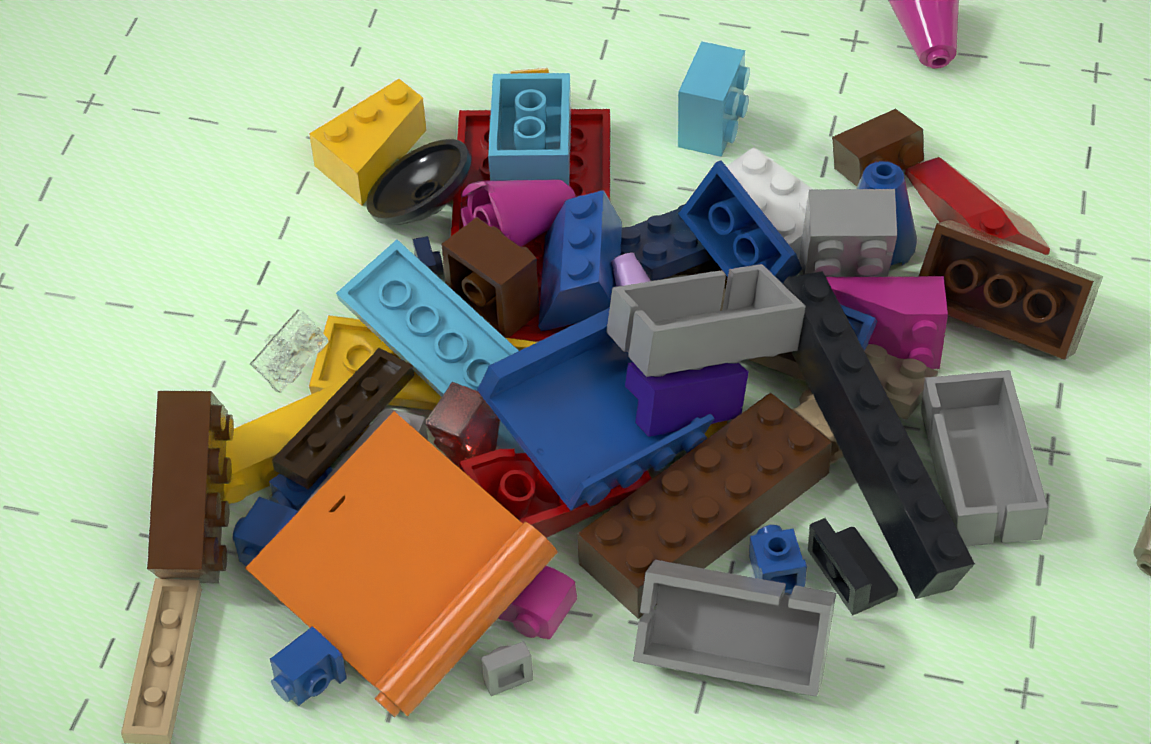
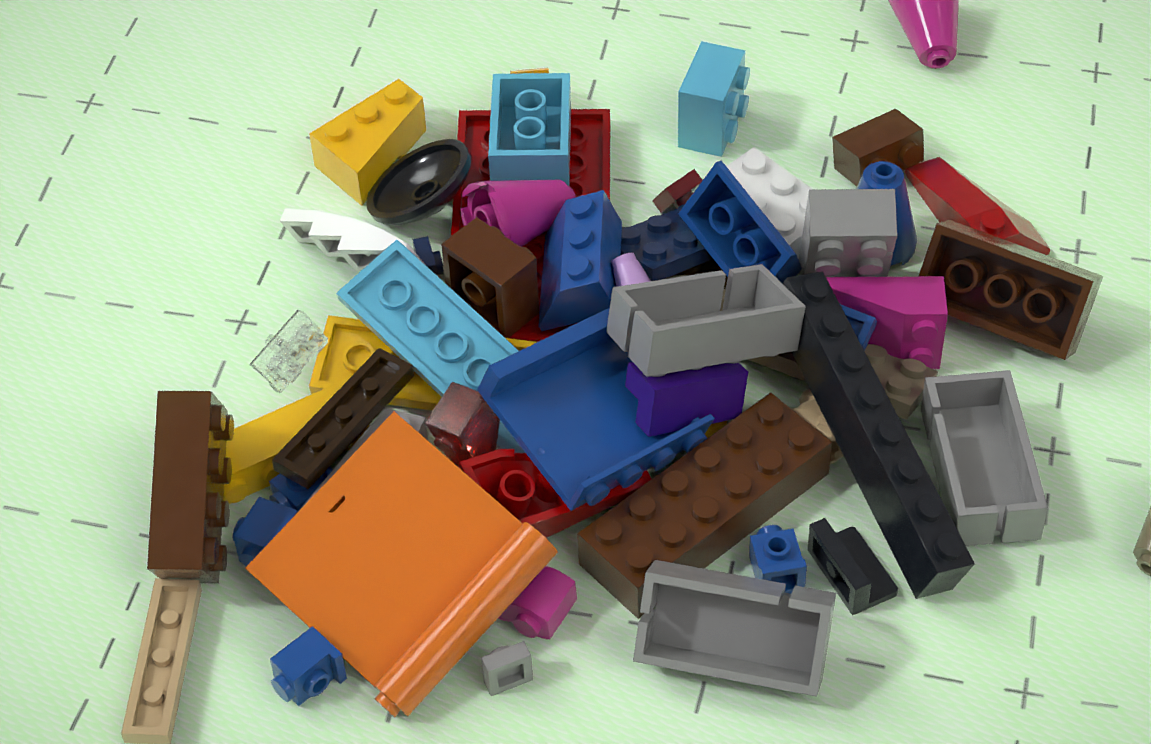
(339, 235): none -> white slope
(678, 192): none -> dark red plate

